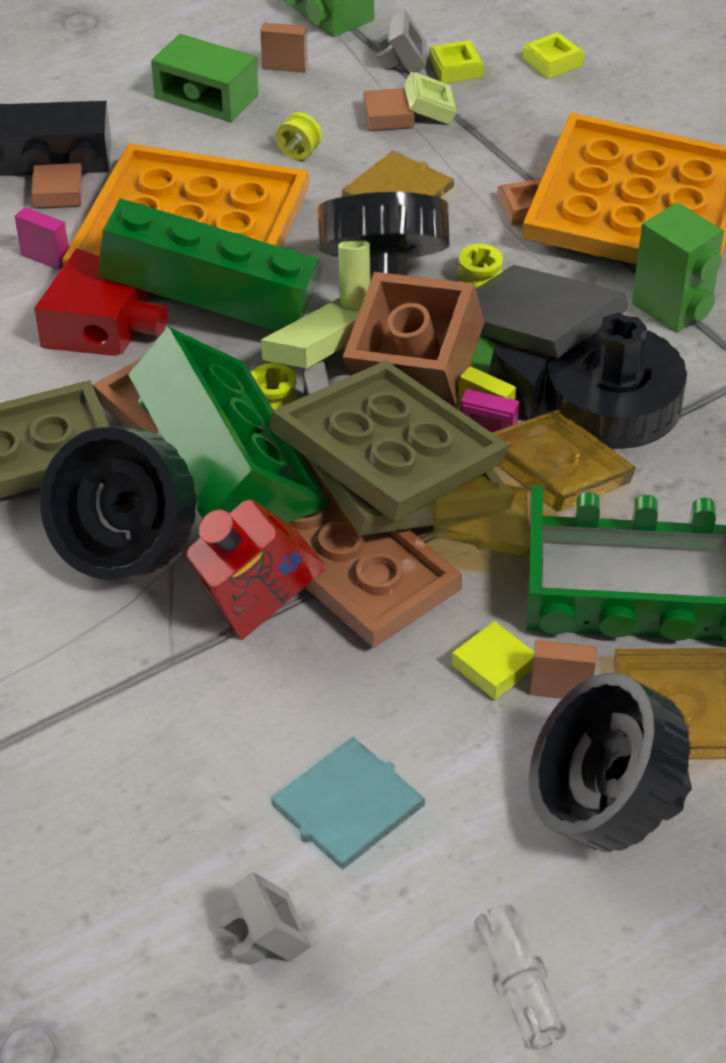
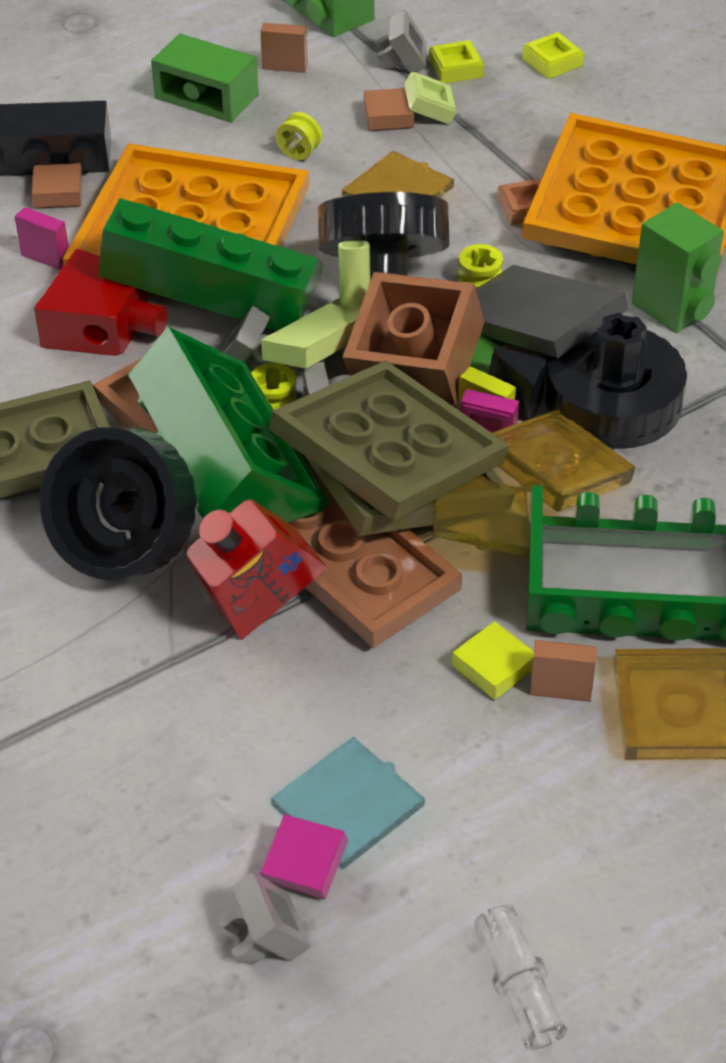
(245, 339): none -> light grey tile
(304, 856): none -> dark pink tile
(626, 744): black piece -> none

